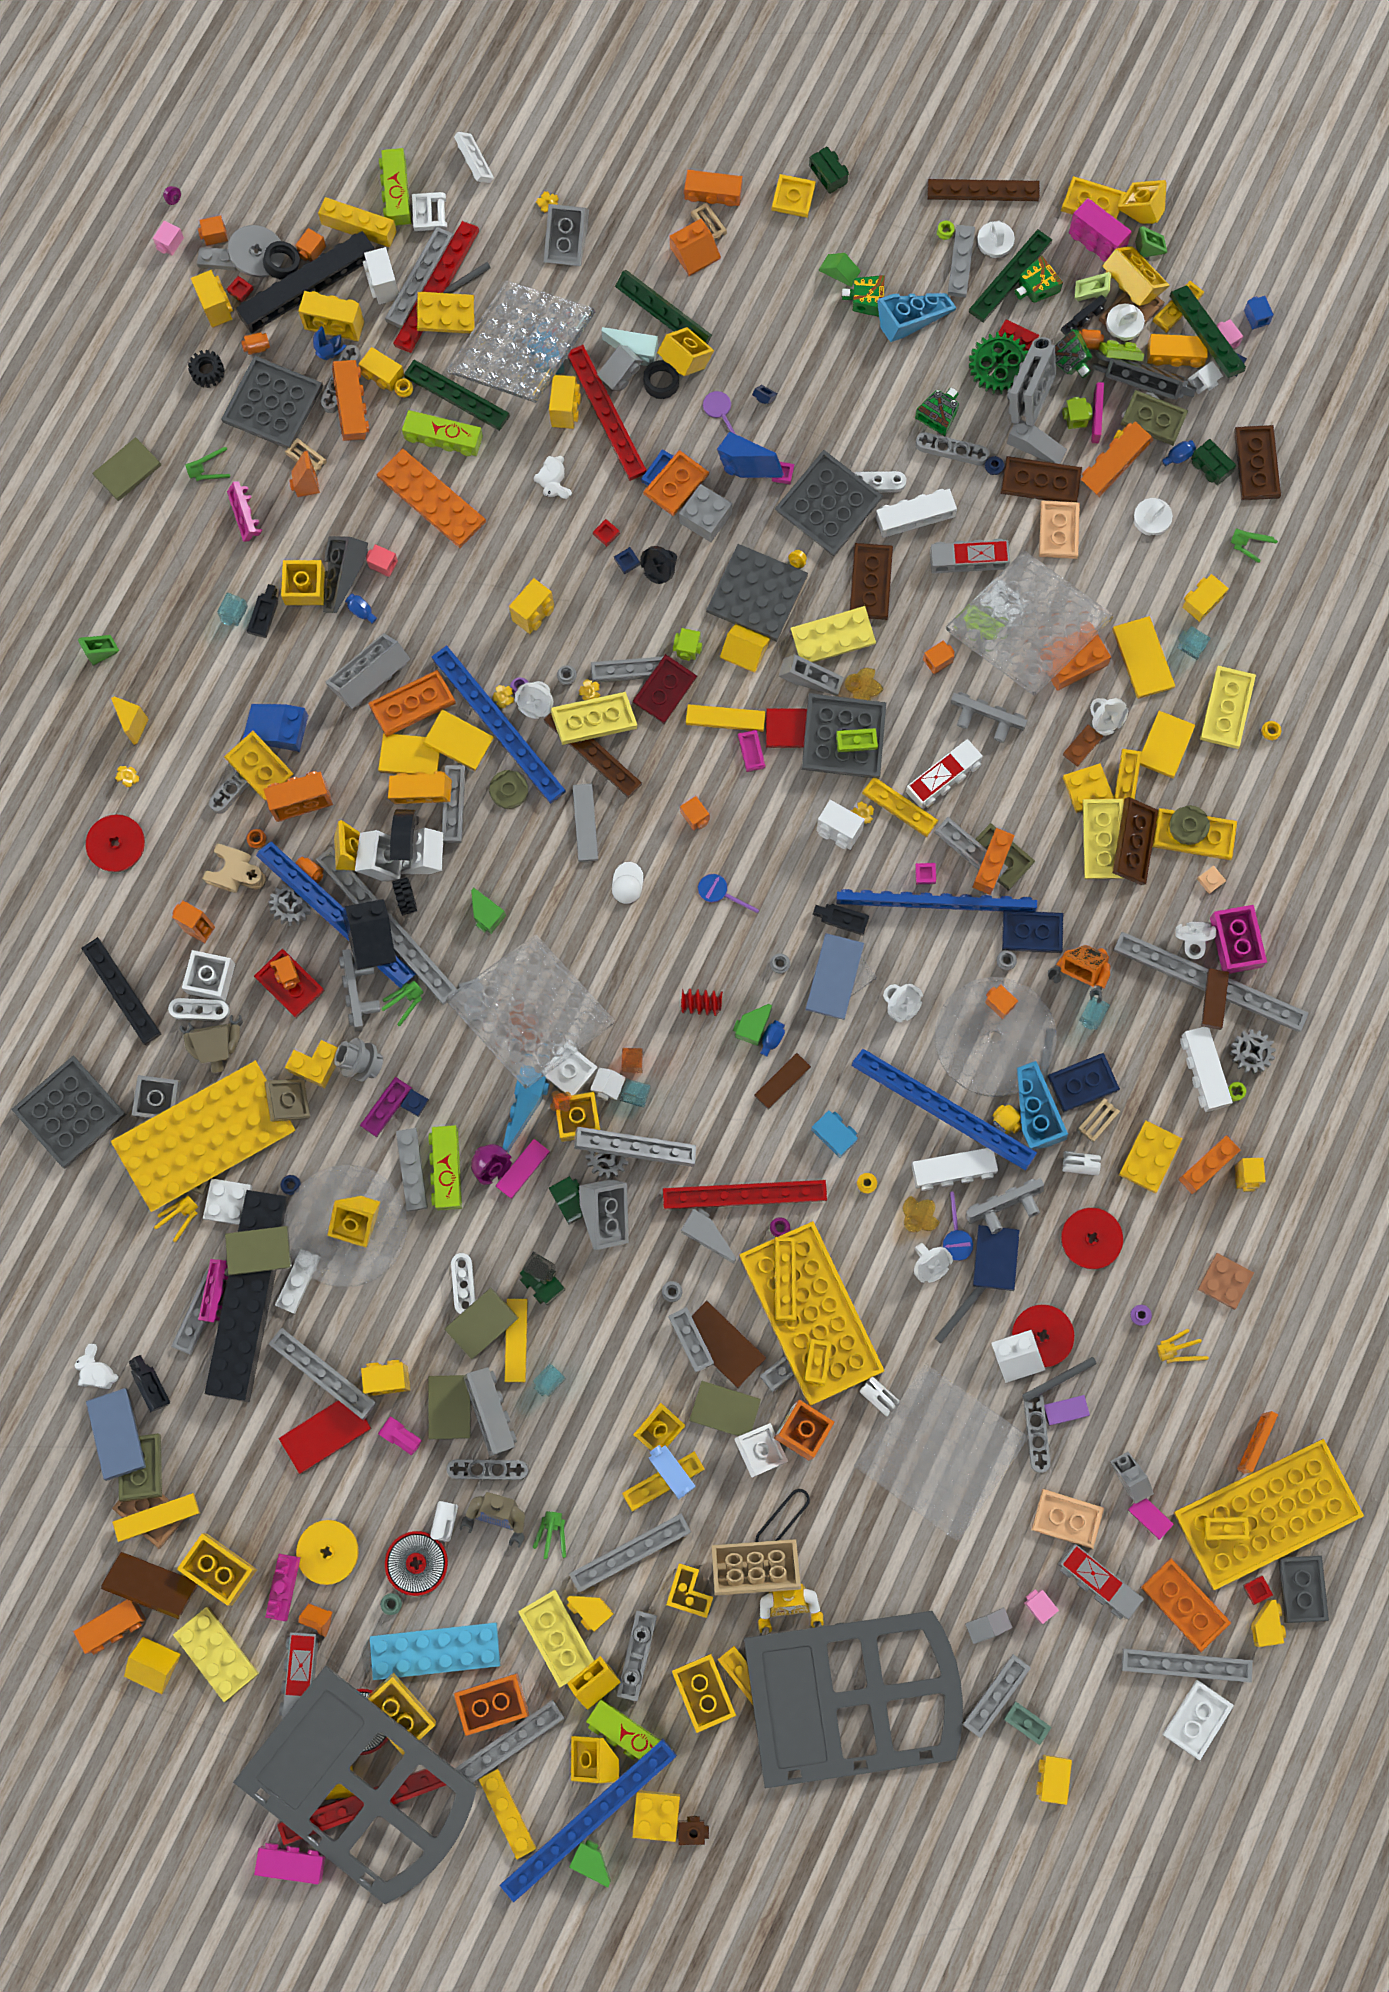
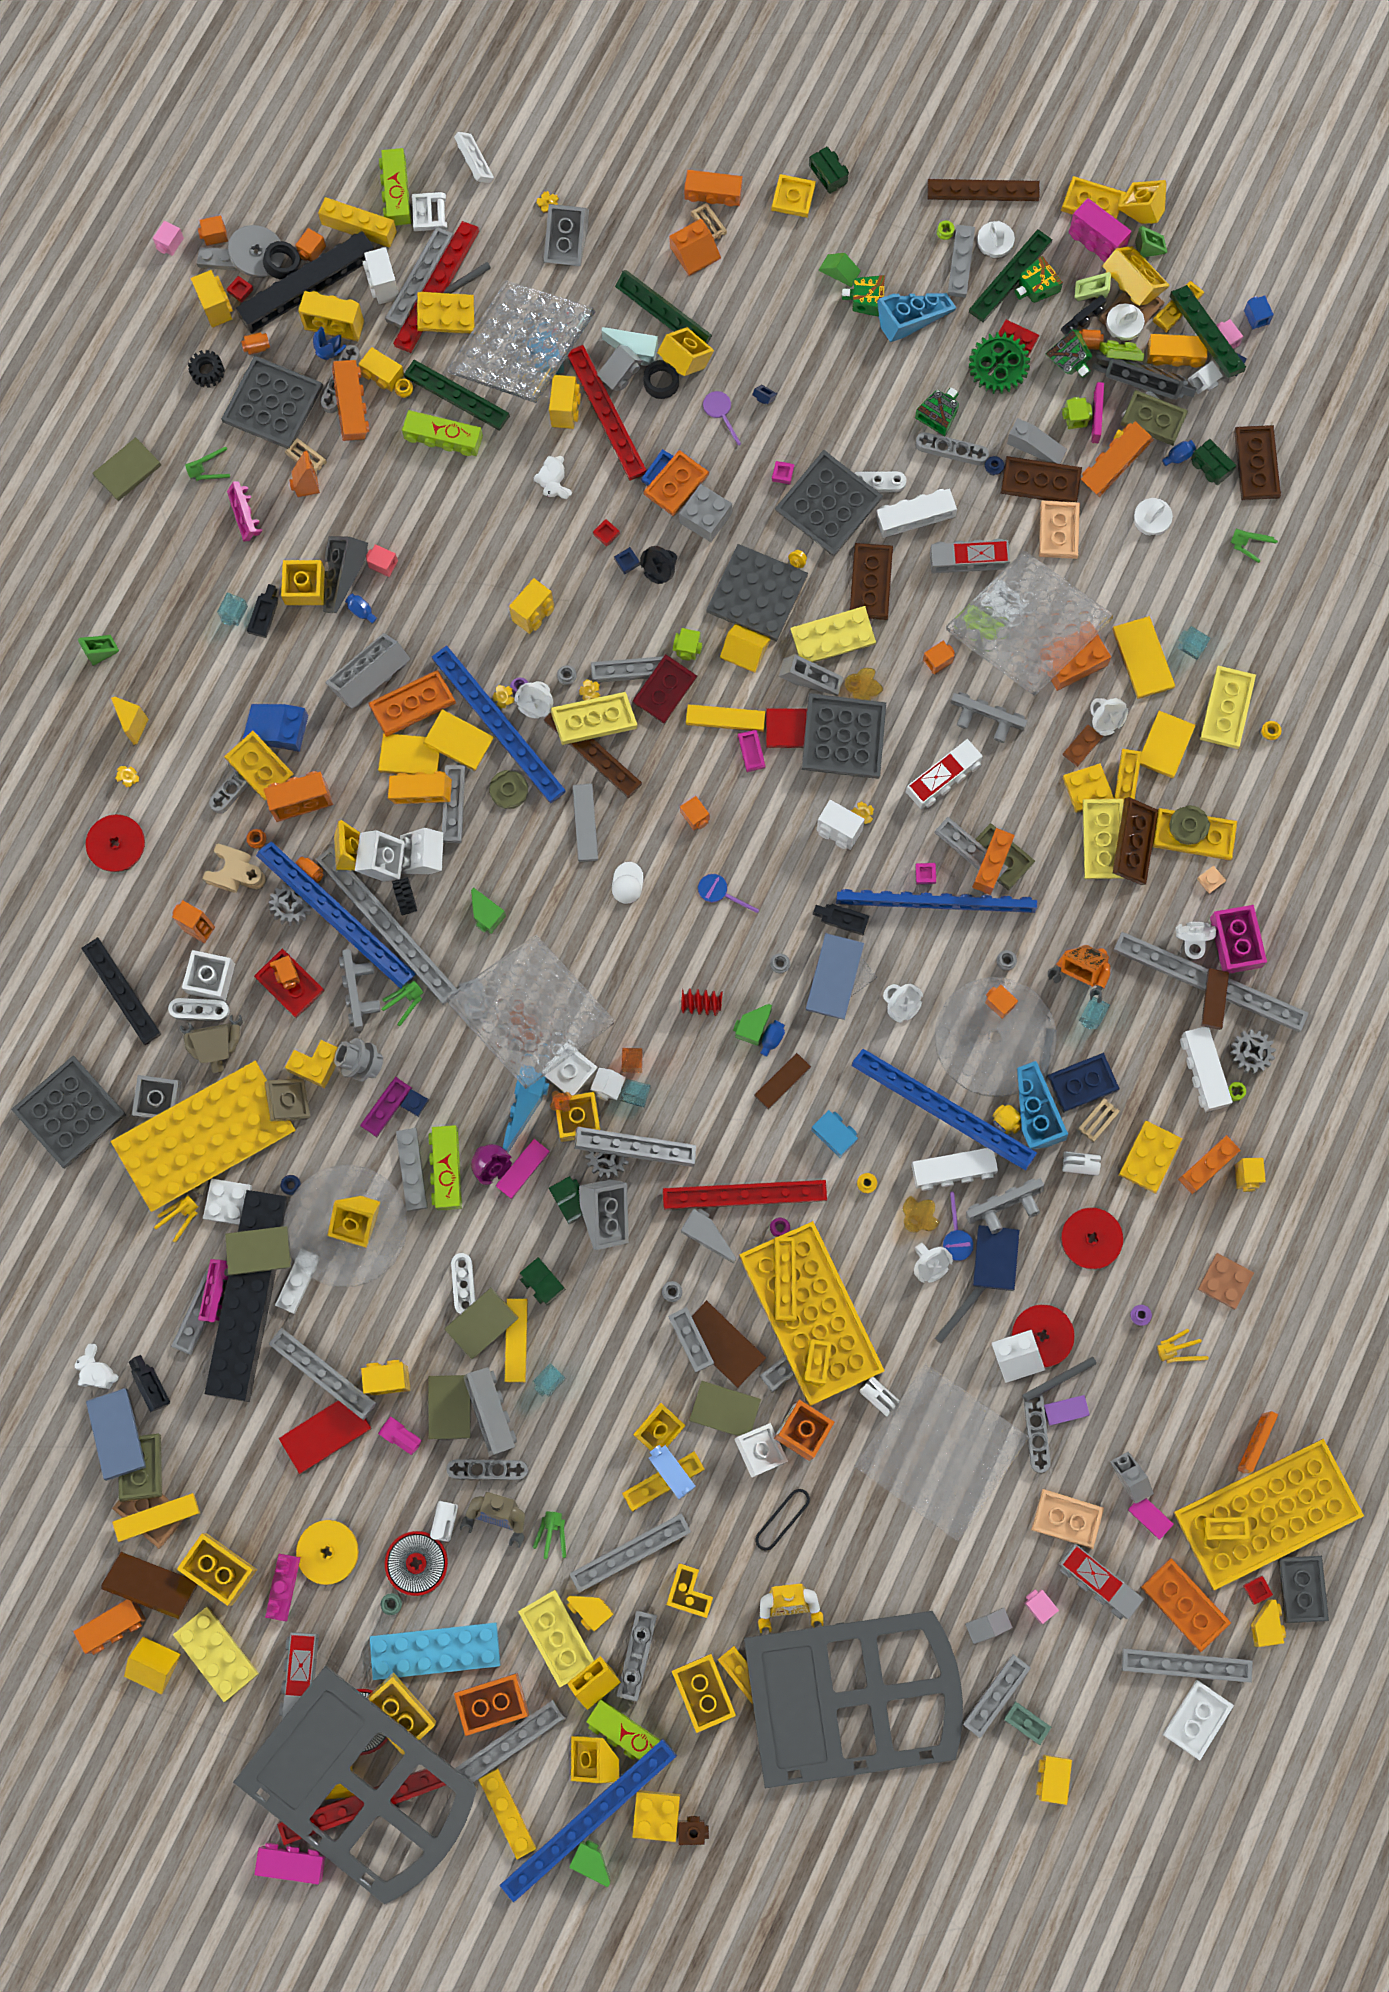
(172, 195): magenta plate -> none
(316, 1618): orange tile -> none
(369, 934): black slope -> none
(402, 834): black arch -> none
(431, 498): orange plate -> none
(540, 1268): clear smoke brick -> none
(748, 459): blue slope -> none
(755, 1567): tan slope -> none
(856, 740): lime plate -> none
(900, 806): yellow tile -> none
(1032, 382): light grey hinge -> none
(1032, 931): dark blue tile -> none
(1205, 597): yellow brick -> none

